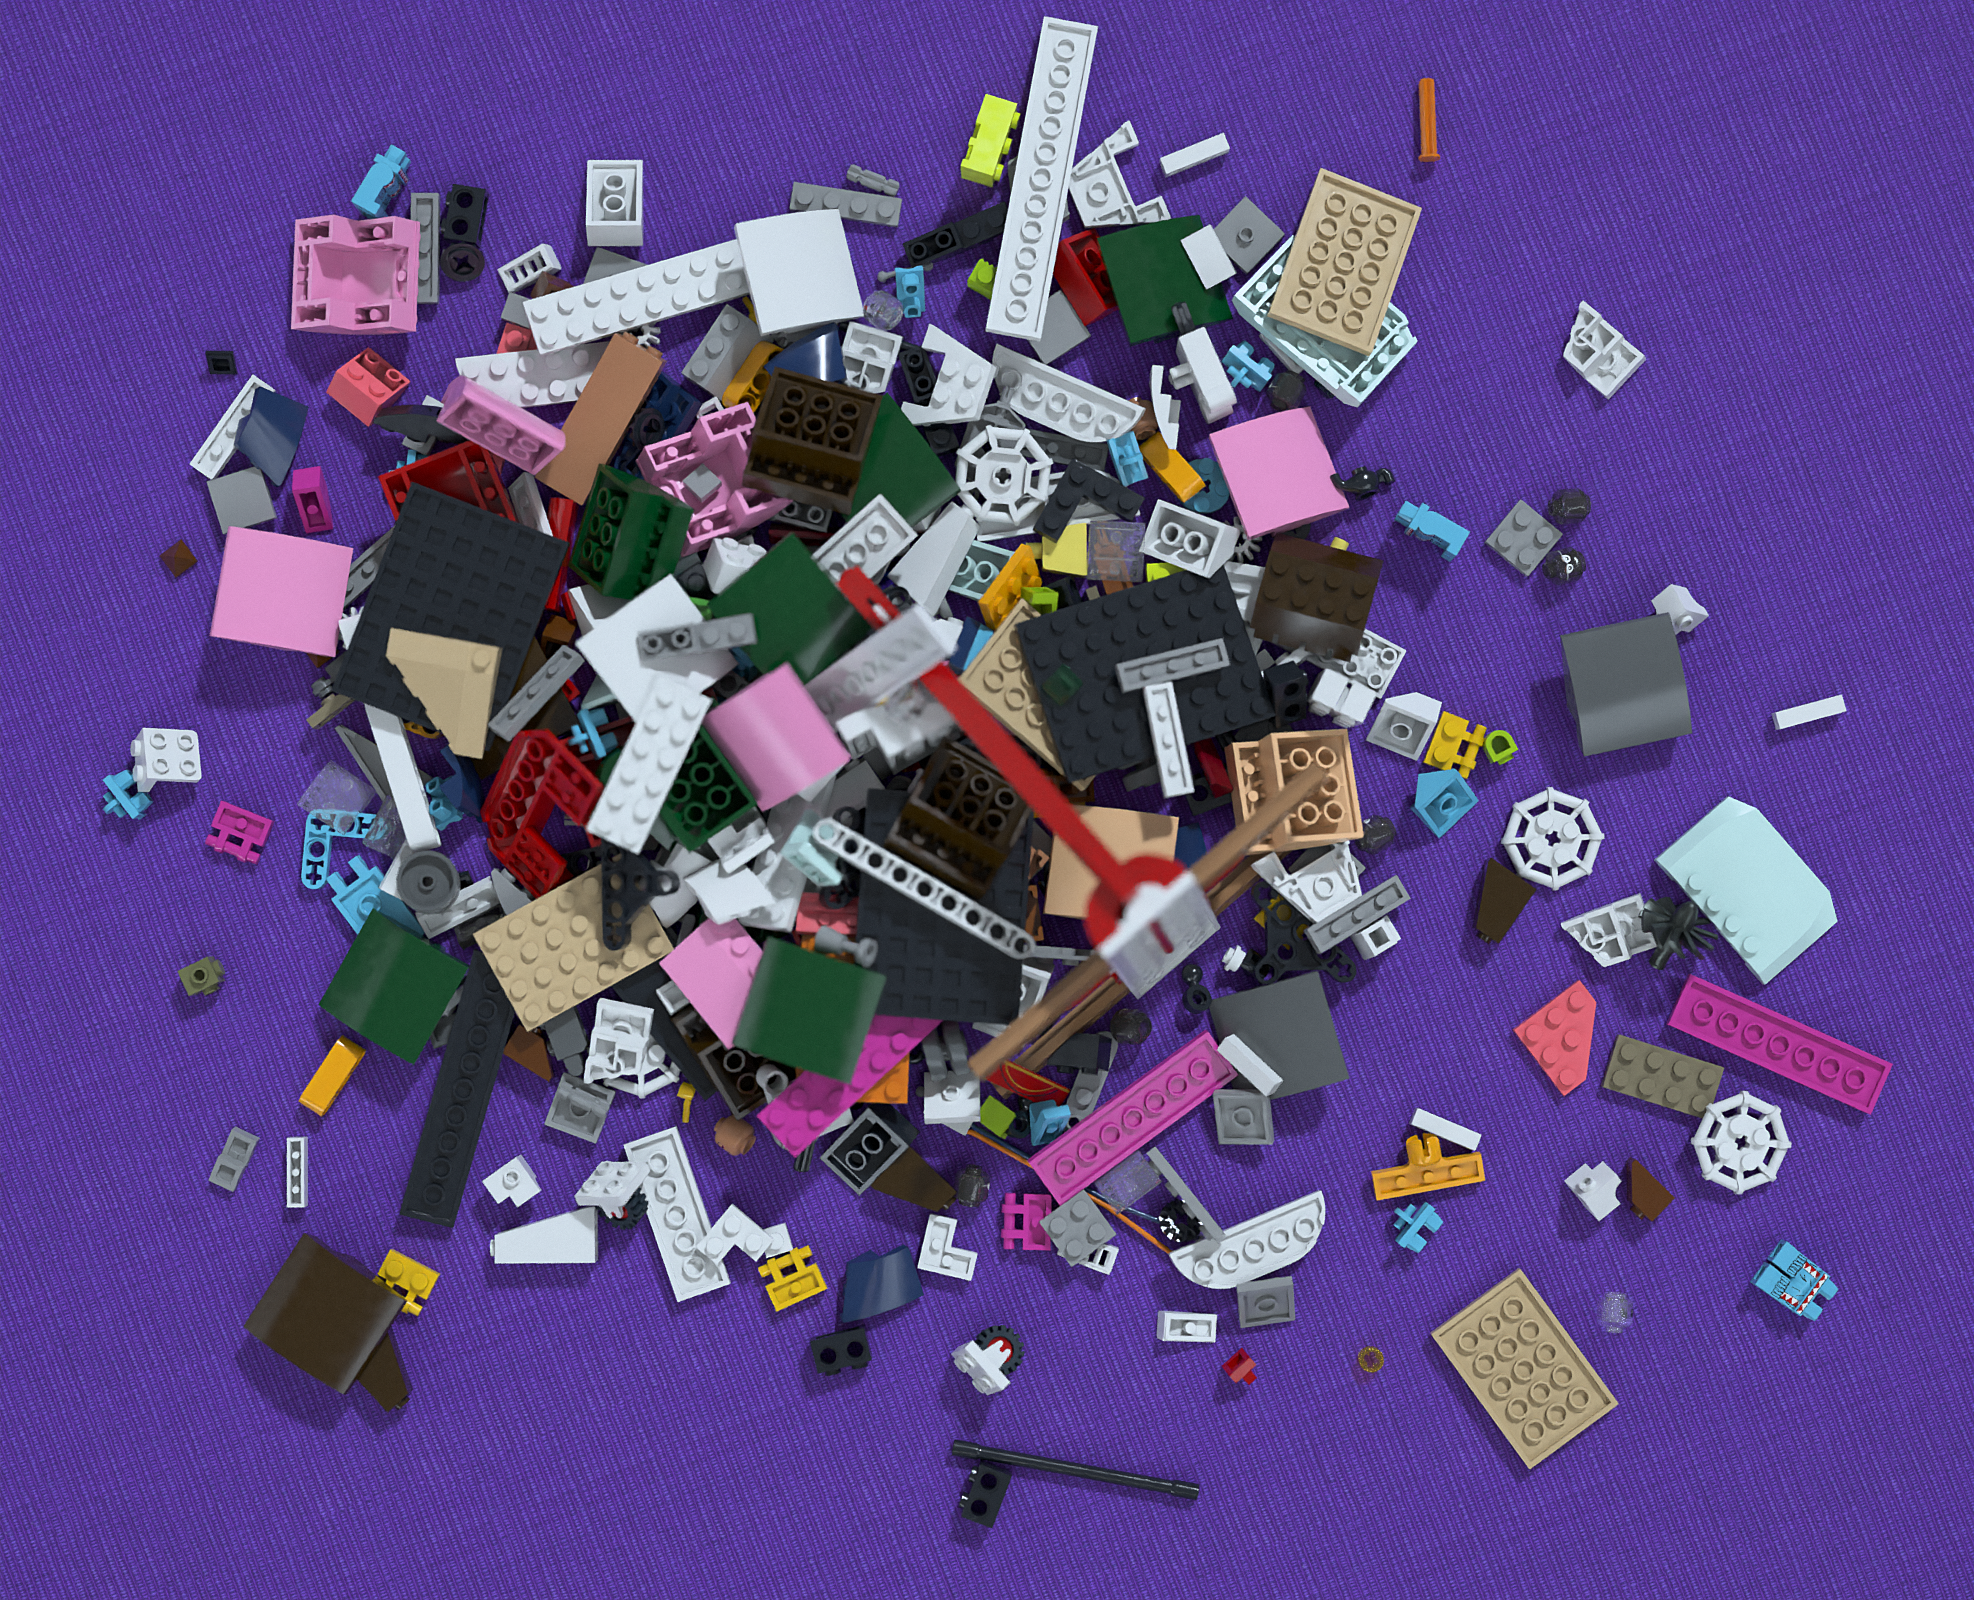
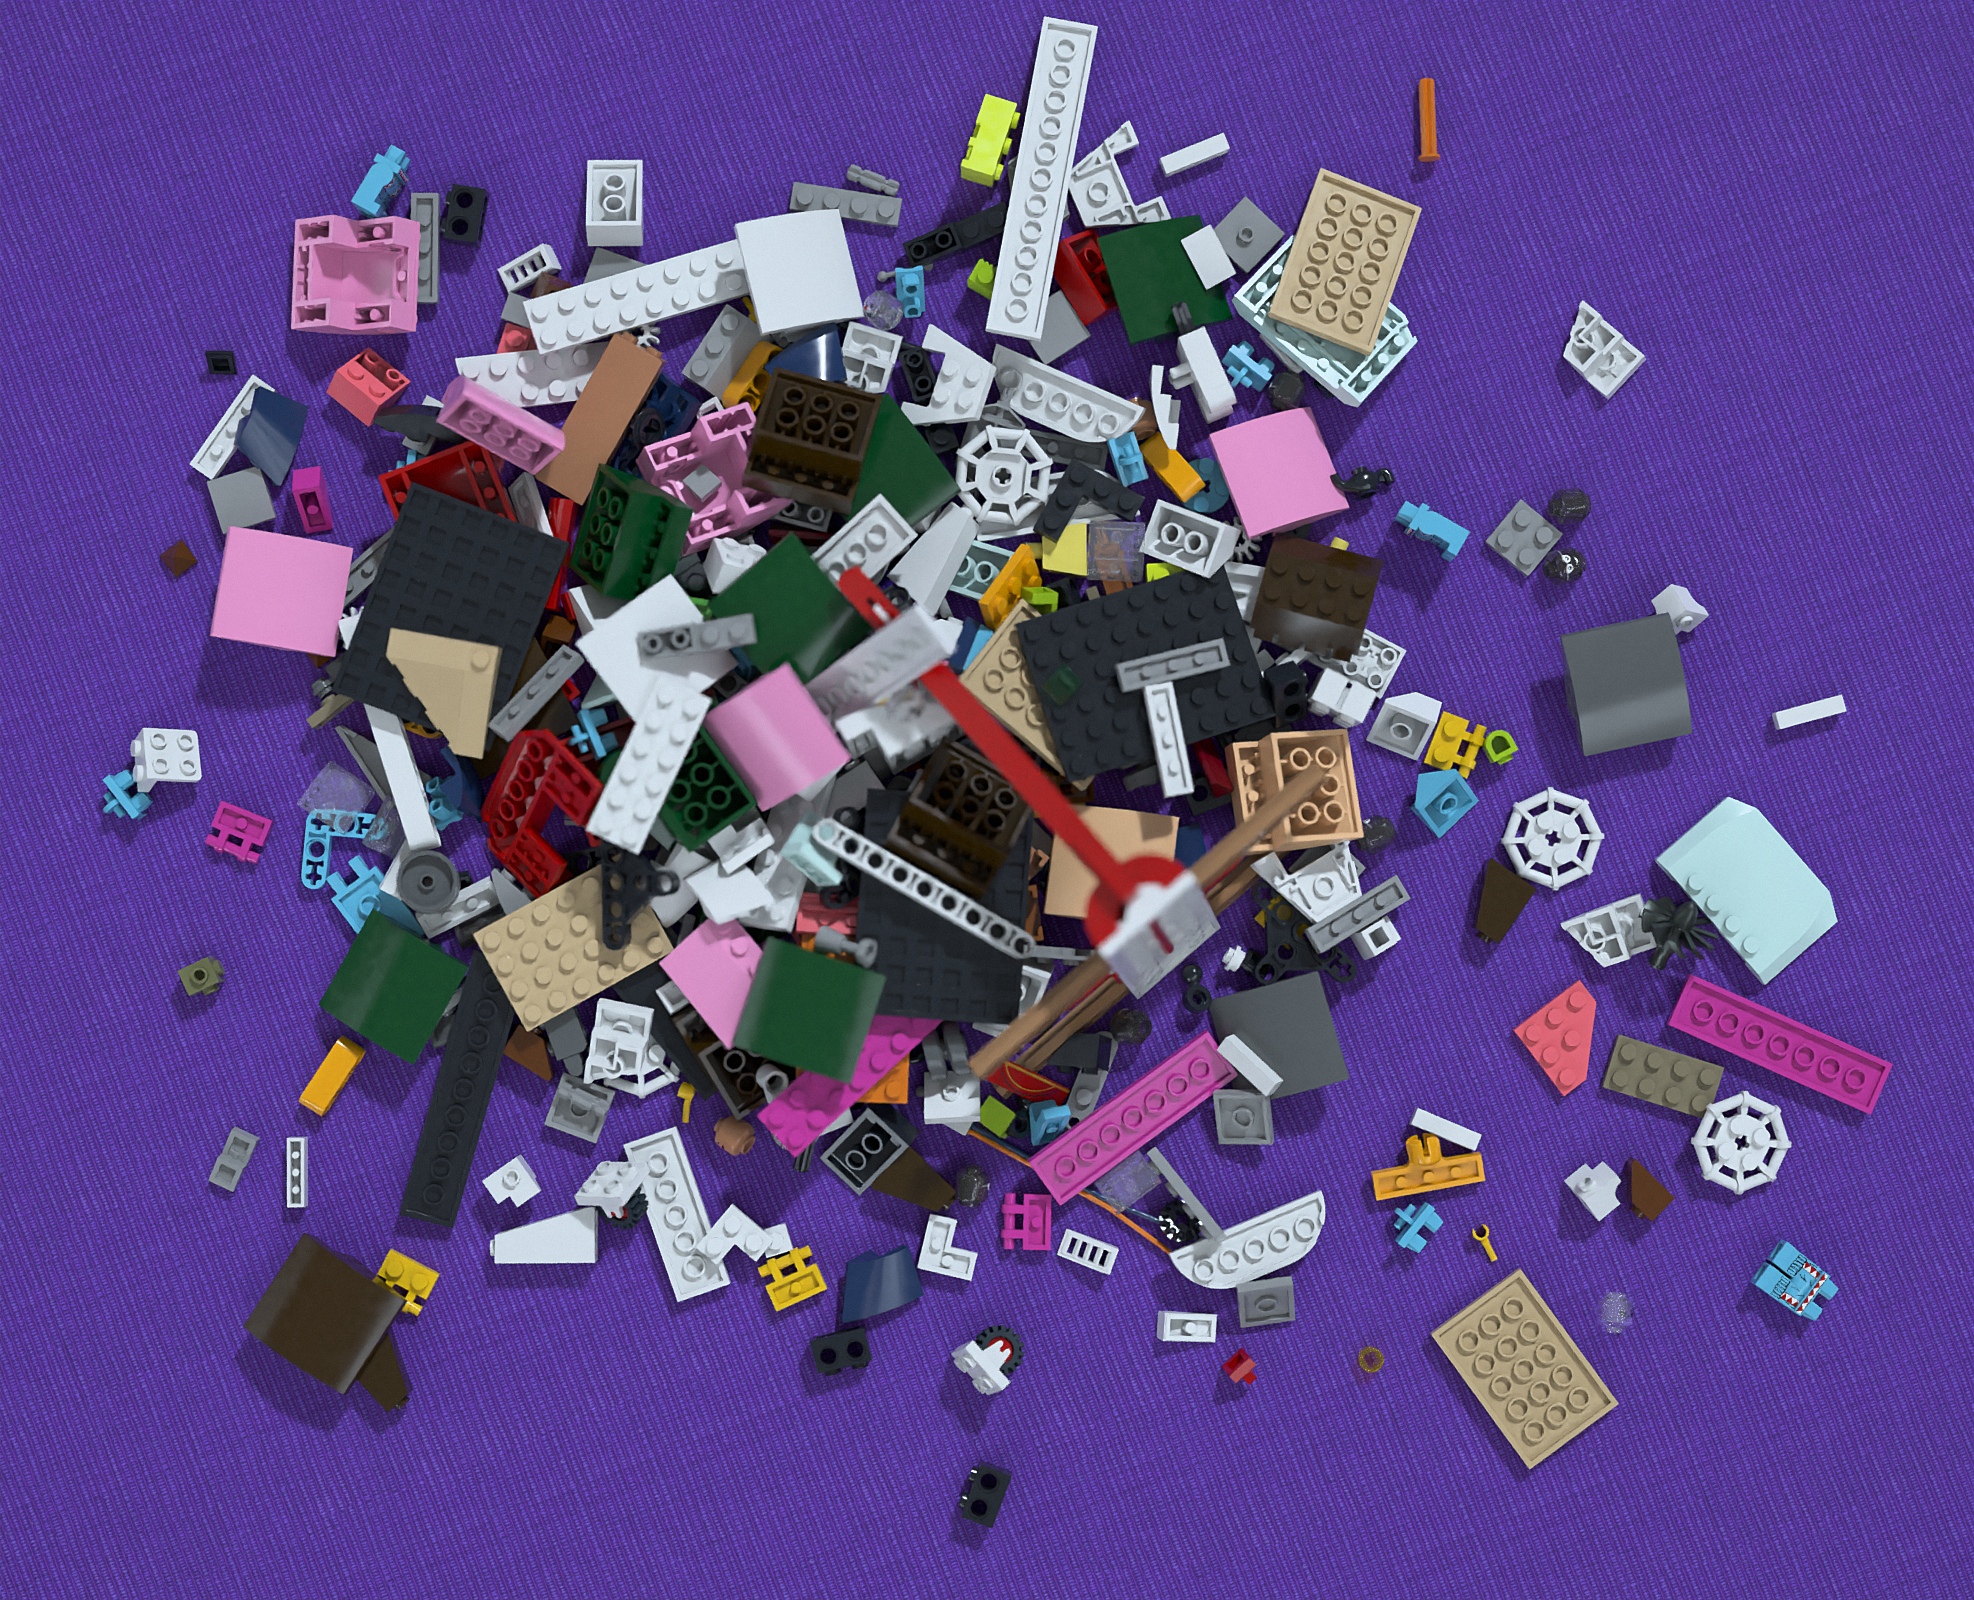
(465, 271): black gear -> none
(1077, 1227): light grey plate -> none
(1173, 1487): black piece -> none
(1485, 1242): none -> yellow hand

